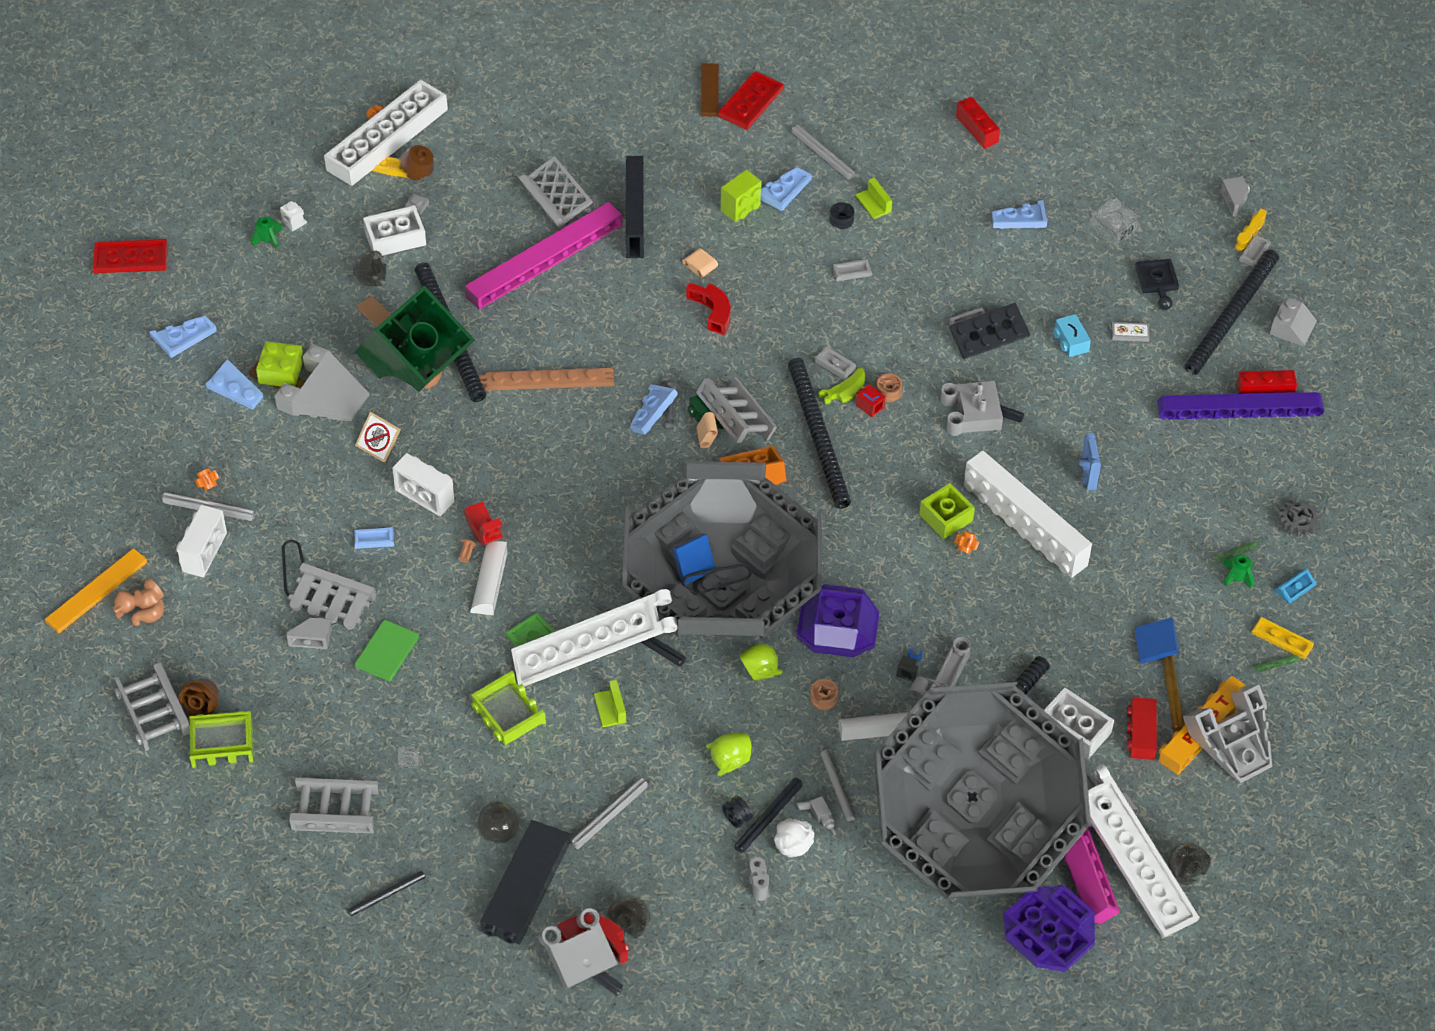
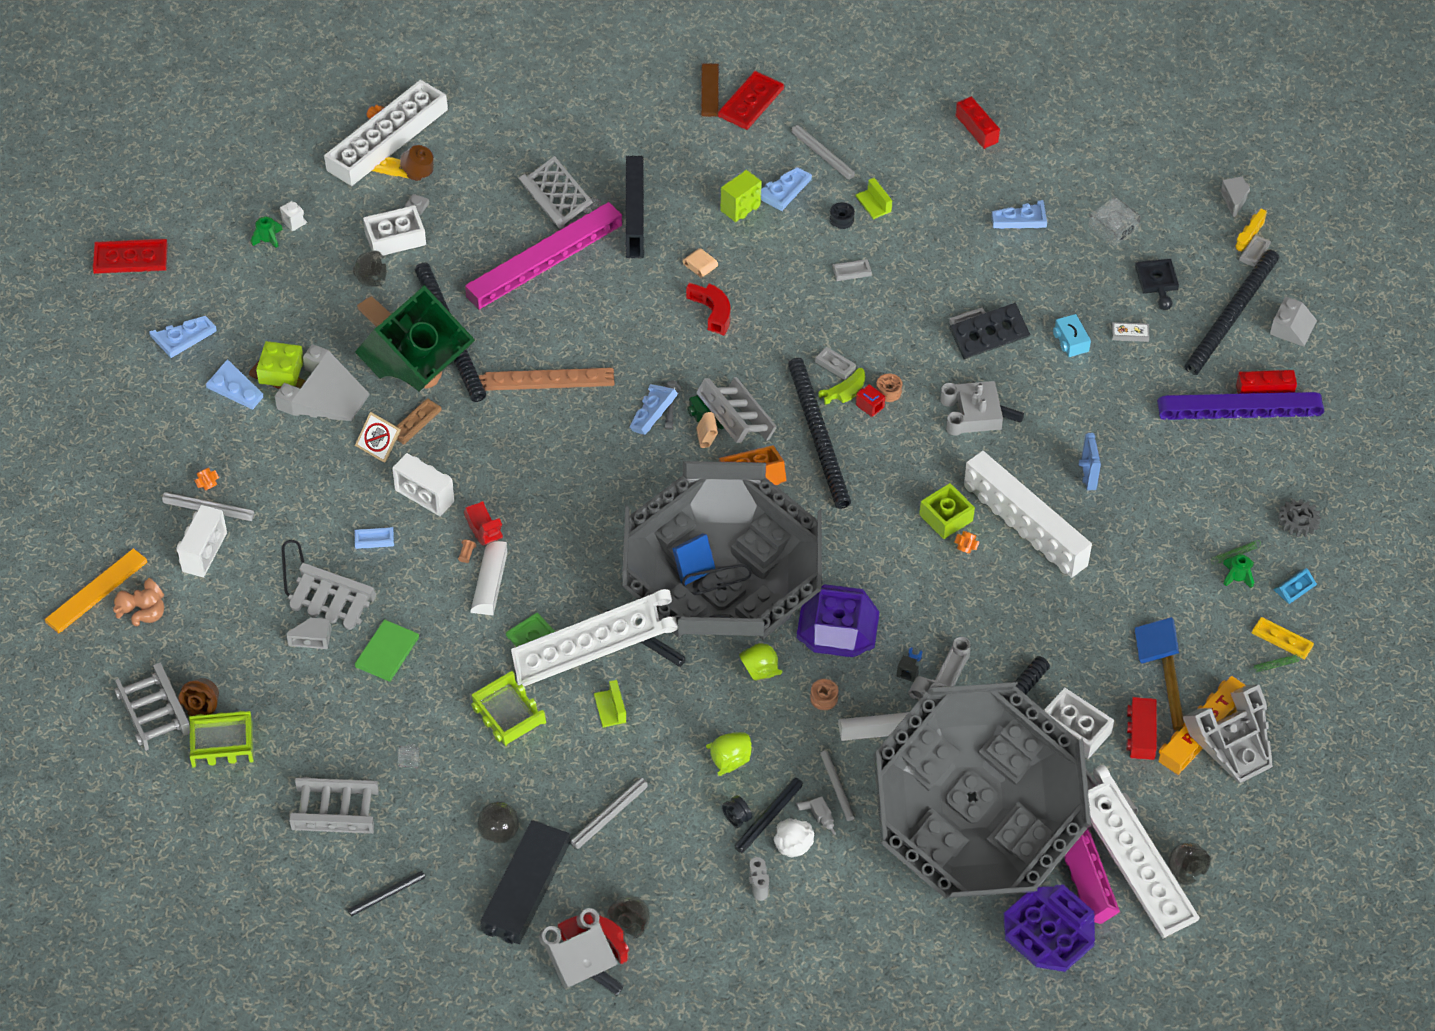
(417, 420): none -> medium nougat tile

